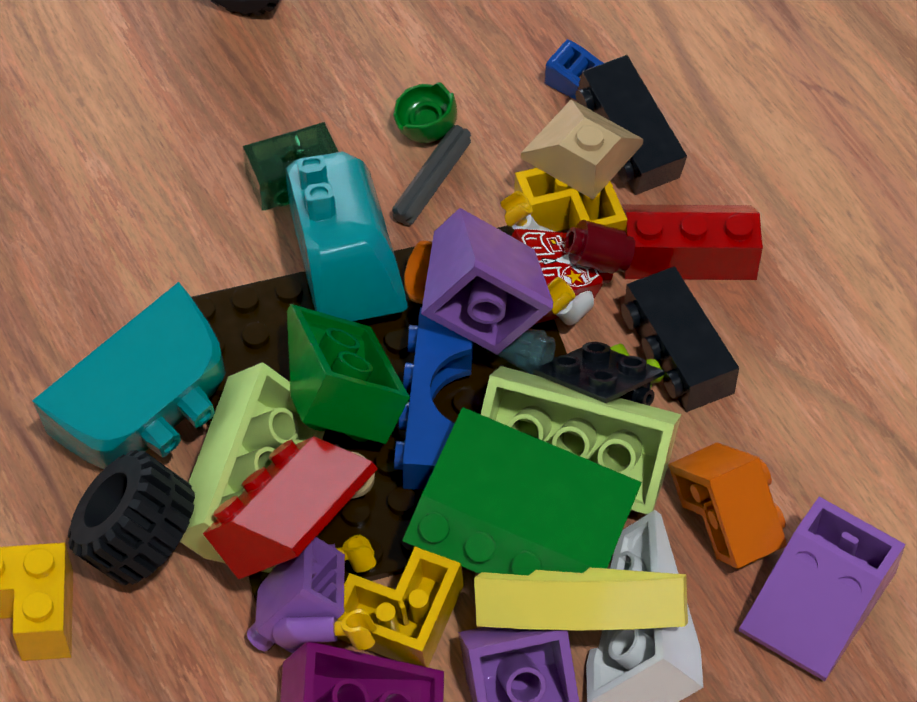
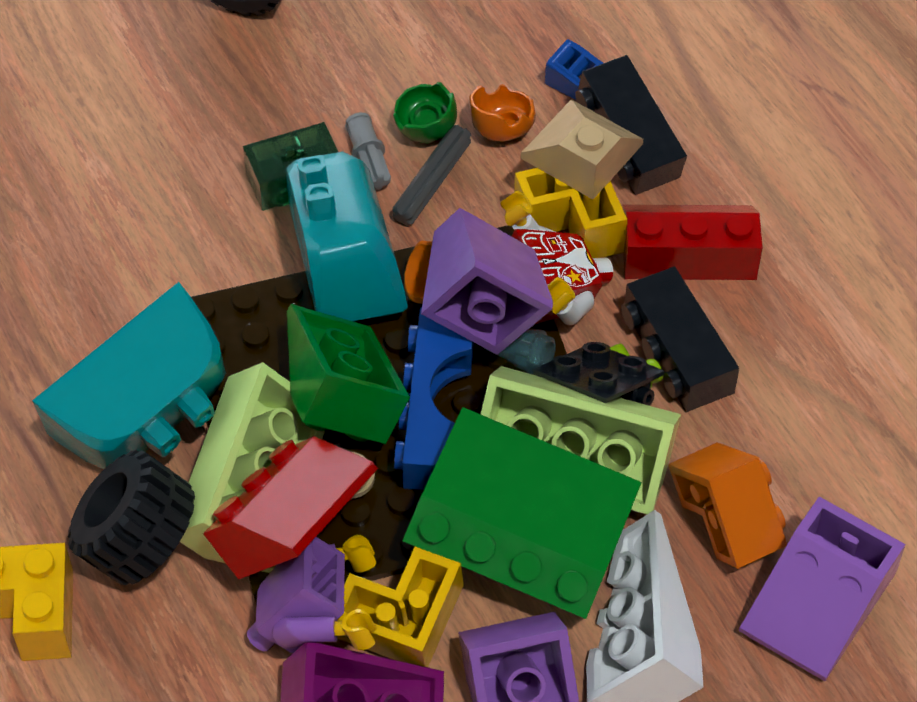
(368, 147): none -> light grey axle
(501, 114): none -> orange hair
(581, 600): light yellow slope -> none
(599, 247): dark red brick -> none

